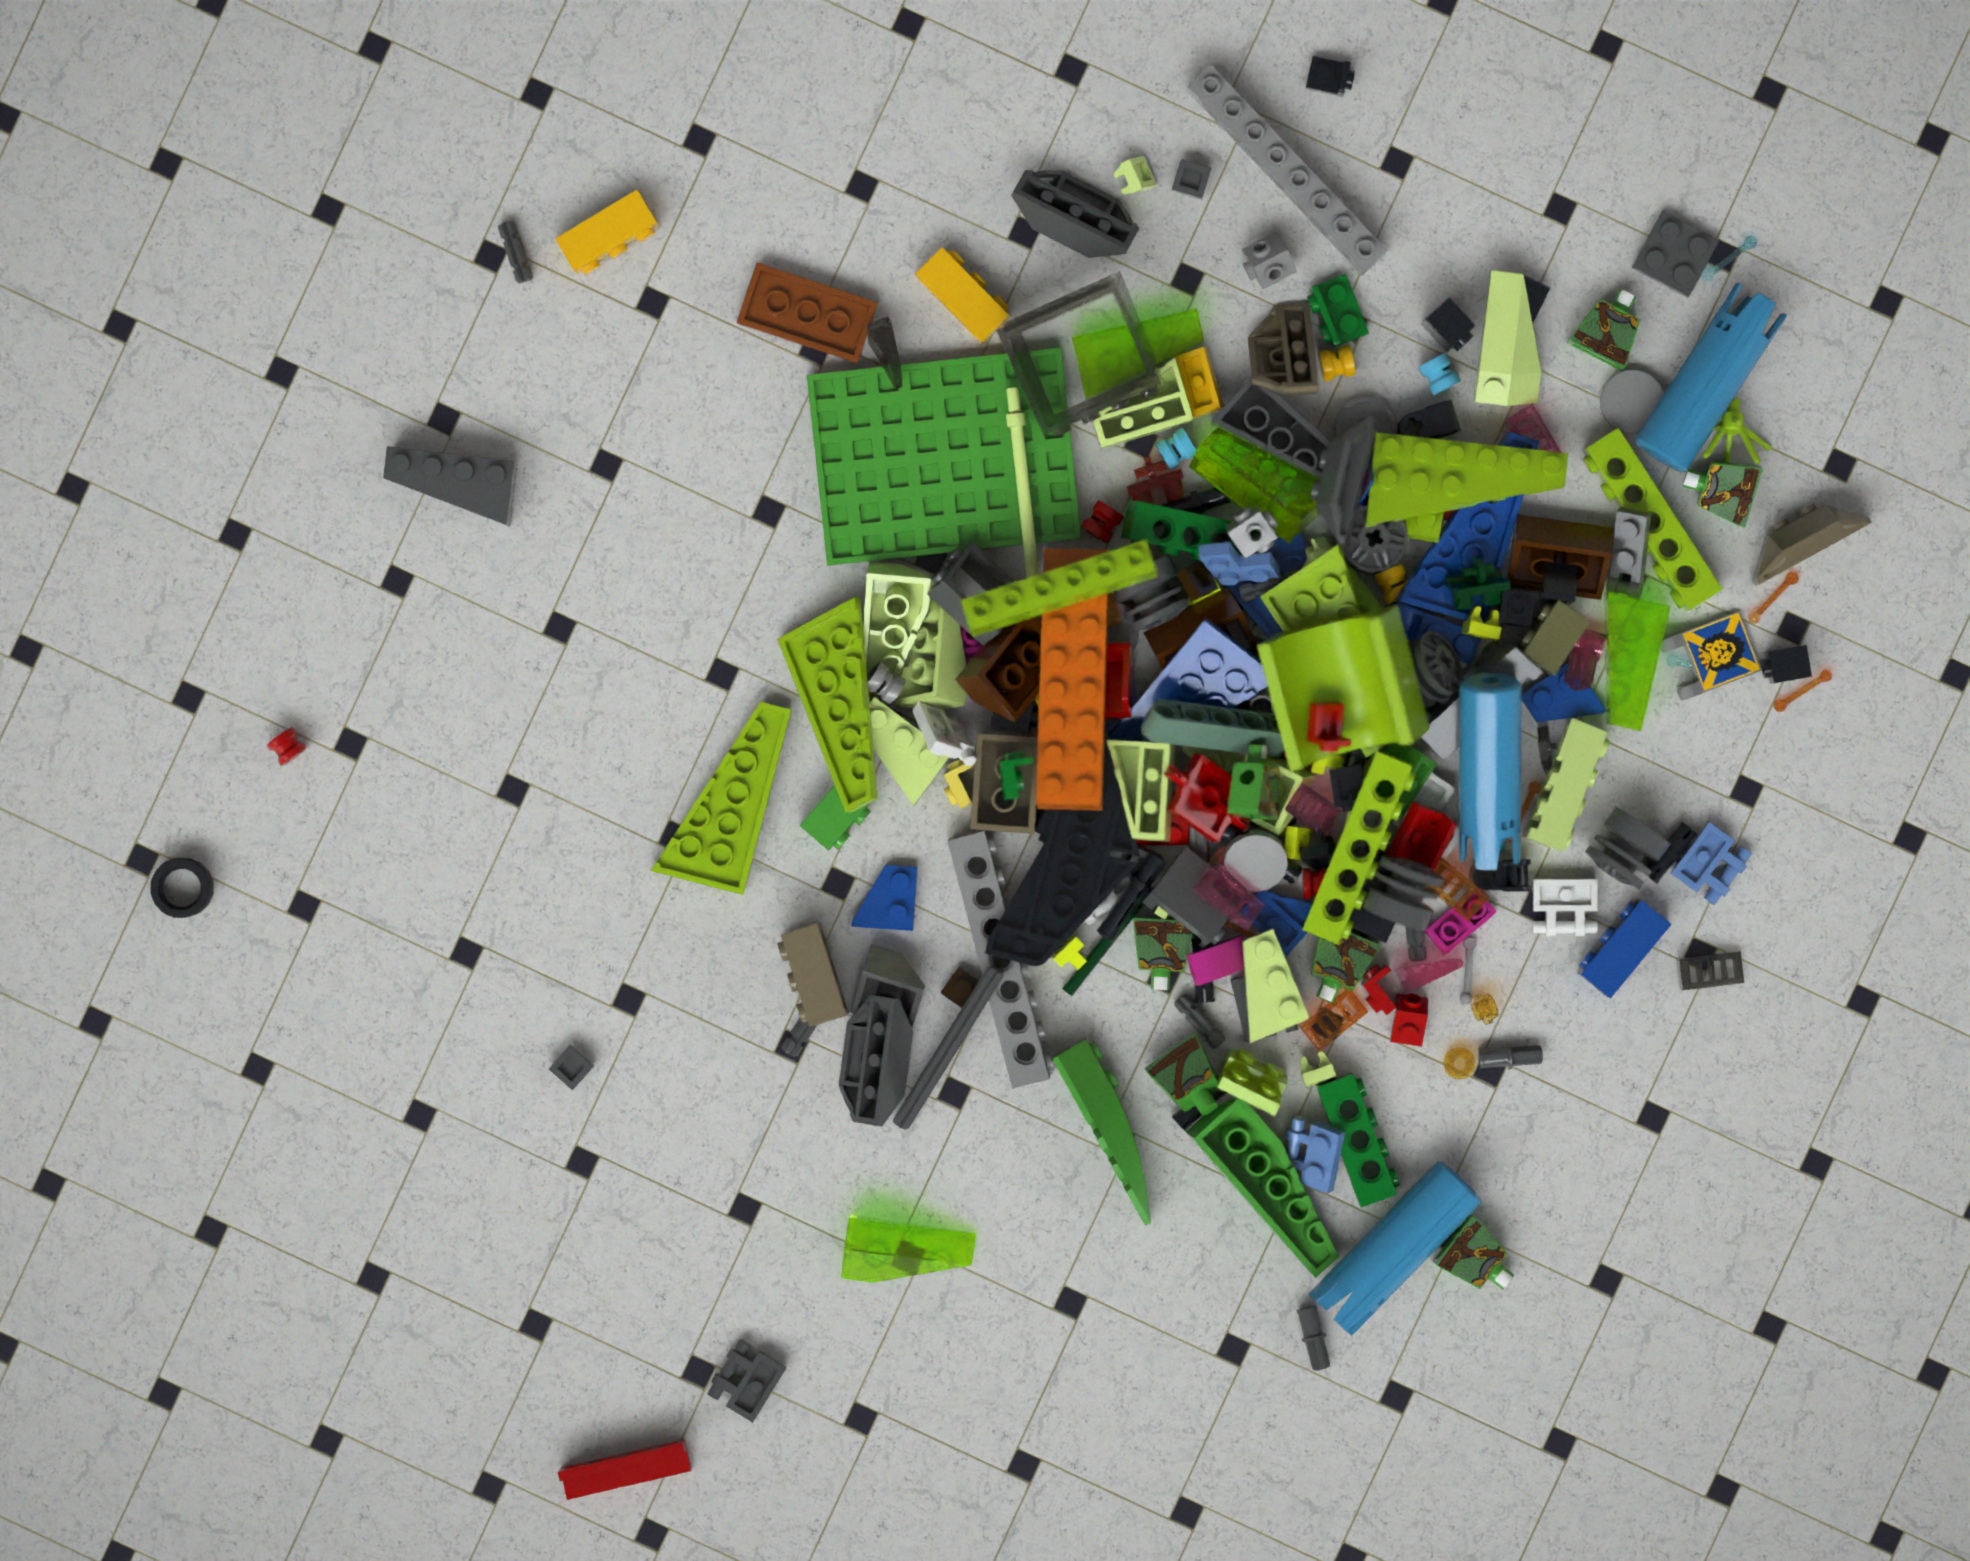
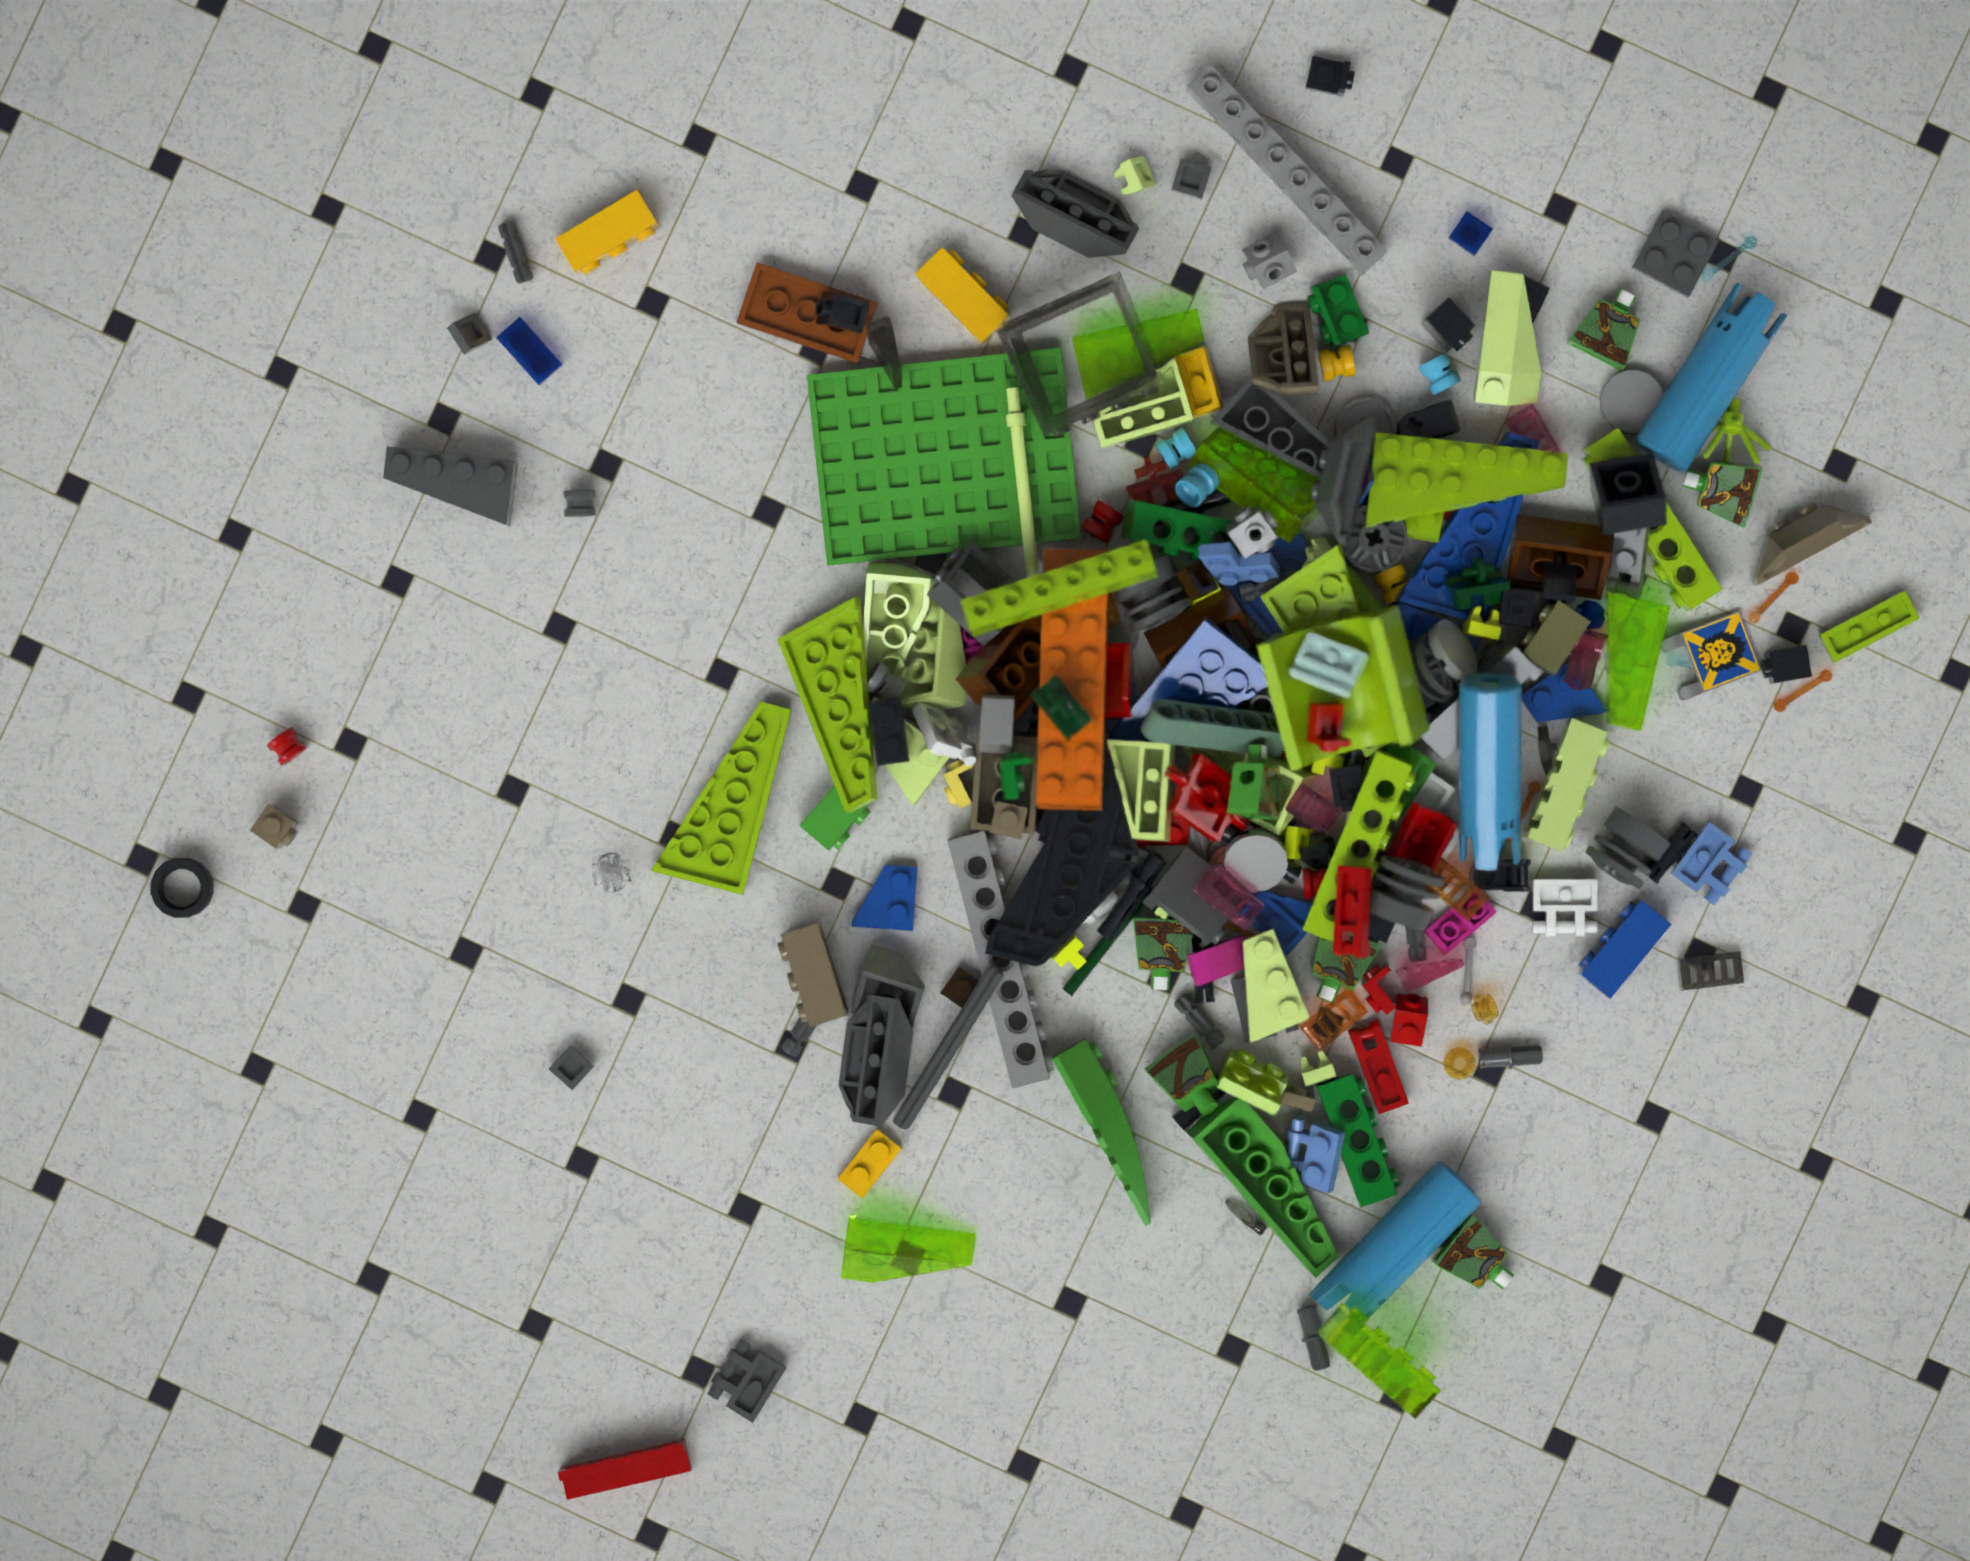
(275, 827): none -> dark tan brick
(469, 333): none -> dark grey plate
(529, 351): none -> clear blue plate
(579, 503): none -> dark grey wheel
(611, 872): none -> clear gear
(841, 312): none -> black bracket
(869, 1163): none -> yellow plate
(889, 731): none -> black brick
(996, 724): none -> light grey slope
(1008, 820): none -> dark tan plate
(1061, 707): none -> dark green hips
(1197, 485): none -> medium azure wheel
(1246, 1217): none -> clear smoke helmet
(1298, 1098): none -> dark tan plate
(1329, 665): none -> light aqua plate
(1352, 911): none -> red plate
(1378, 1068): none -> red plate
(1379, 1360): none -> clear neon green wedge
(1454, 648): none -> light grey tile
(1470, 233): none -> clear blue plate
(1593, 612): none -> clear blue plate
(1628, 493): none -> black brick
(1869, 626): none -> lime plate

